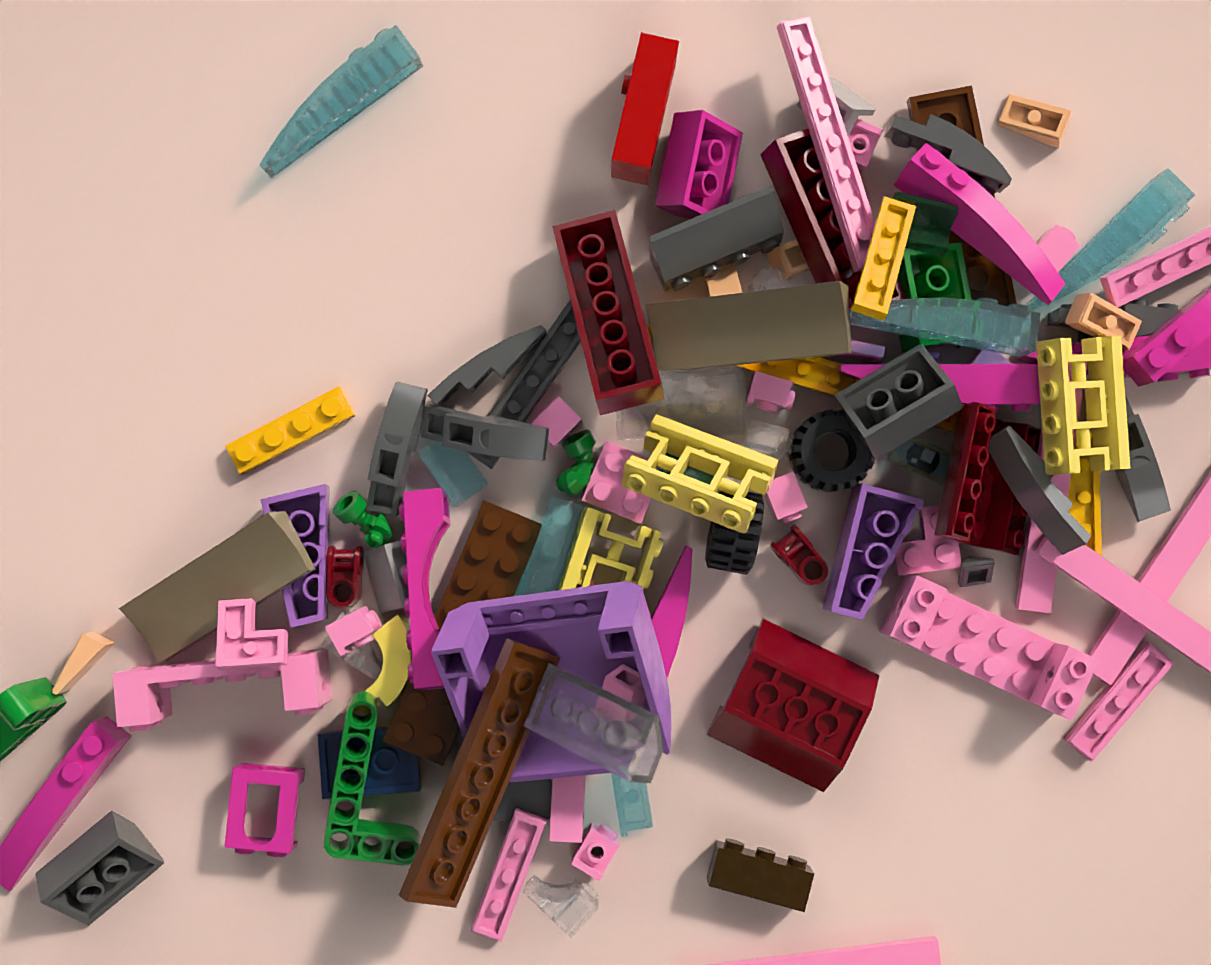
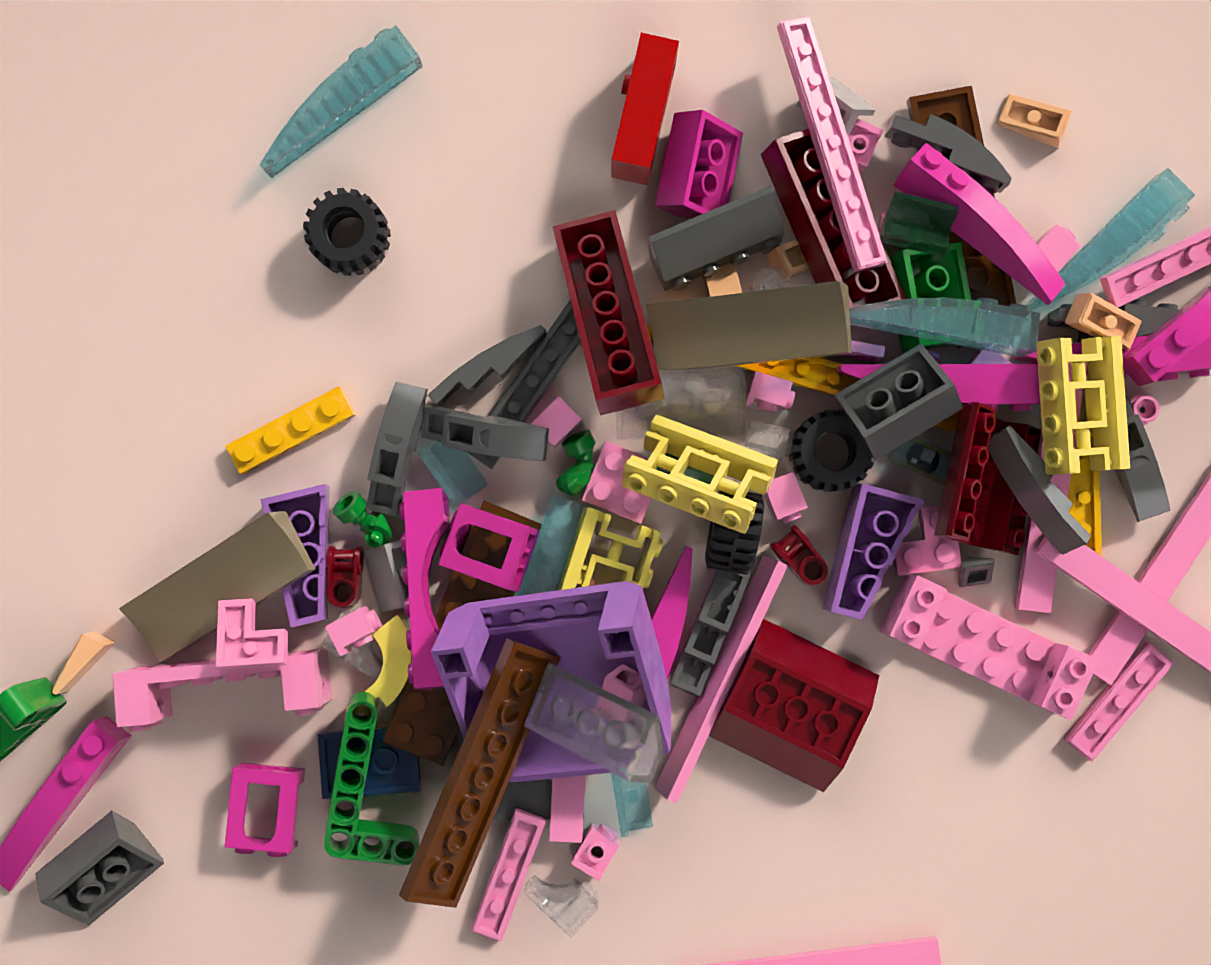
(333, 210): none -> black tyre
(517, 557): none -> dark pink panel
(709, 631): none -> dark grey slope
(720, 679): none -> bright pink tile
(760, 874): dark brown brick -> none
(883, 259): yellow plate -> none
(1150, 405): none -> bright pink plate

